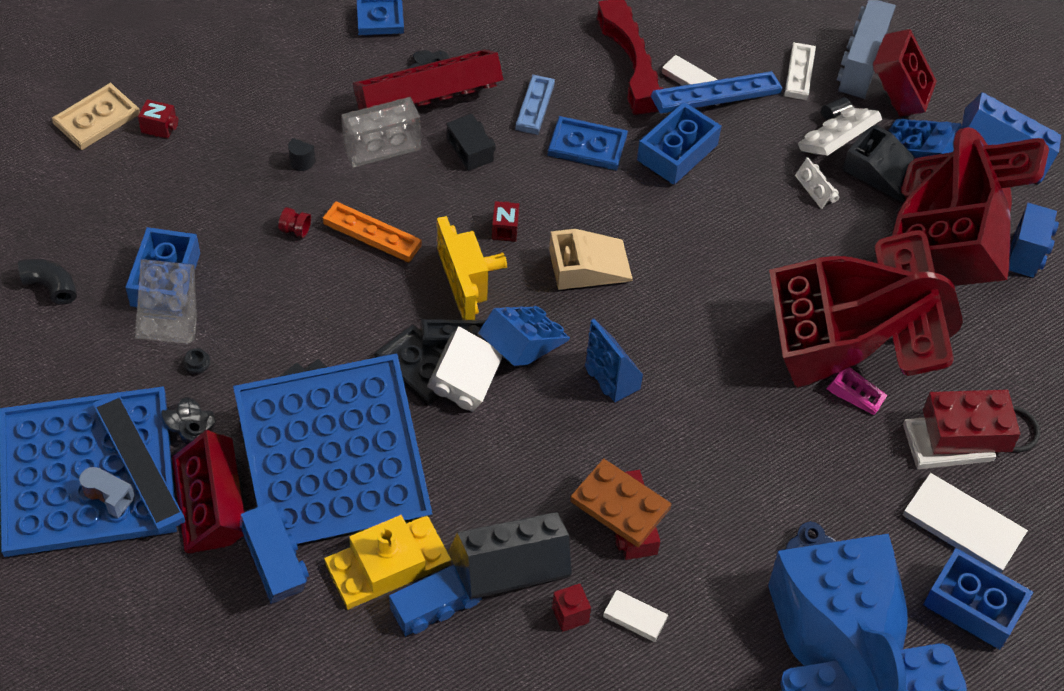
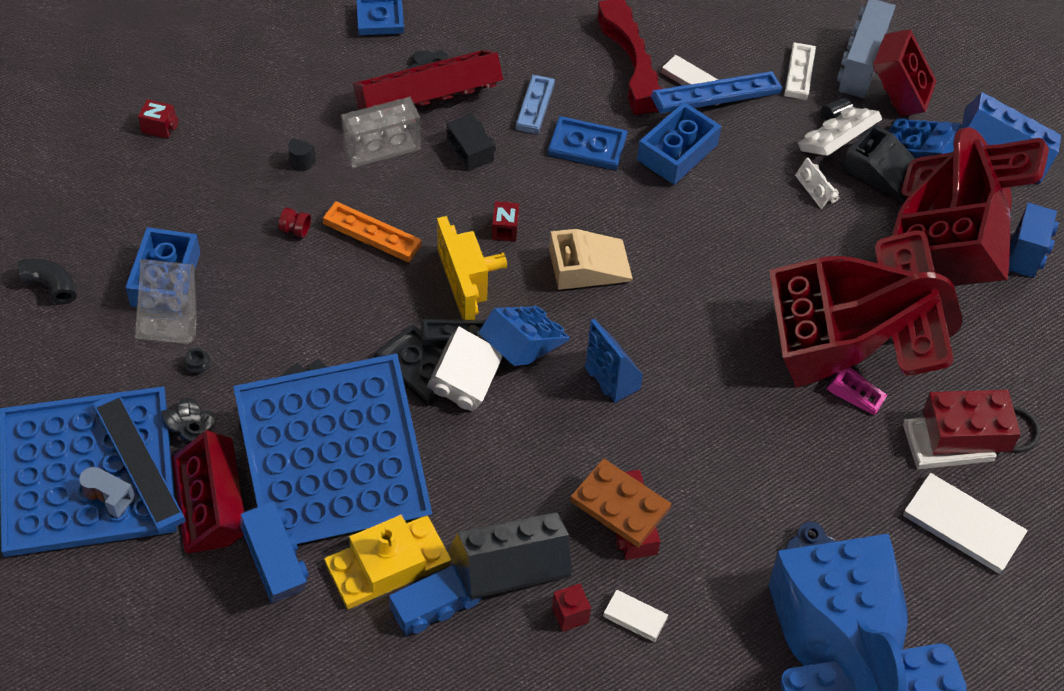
(96, 116): tan tile -> none
(978, 598): blue brick -> none

